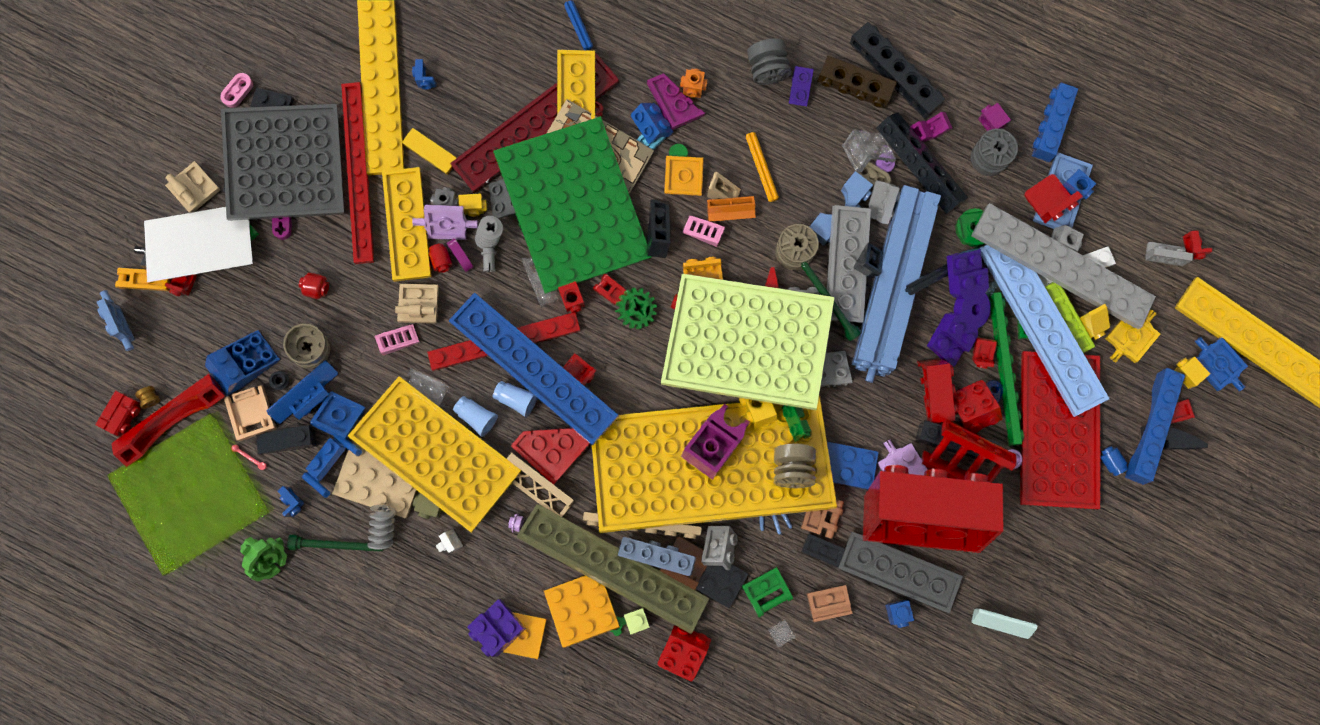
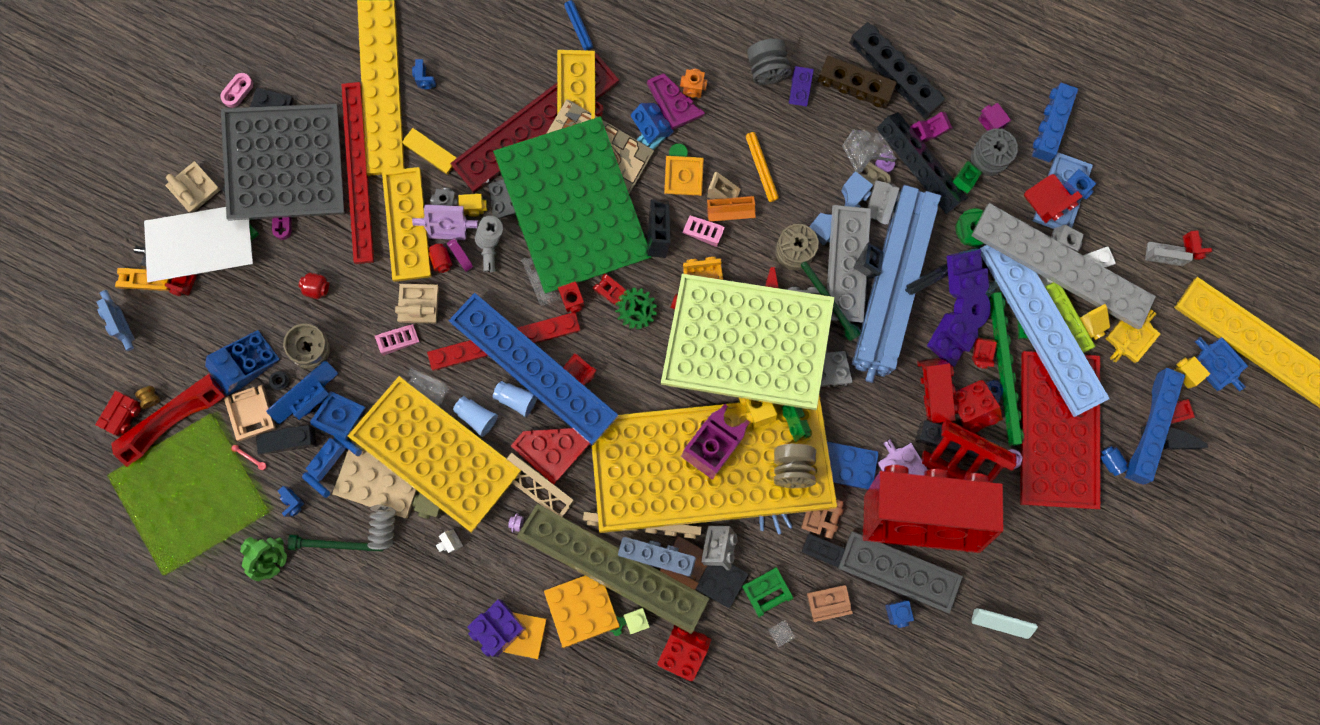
(967, 177): none -> green plate

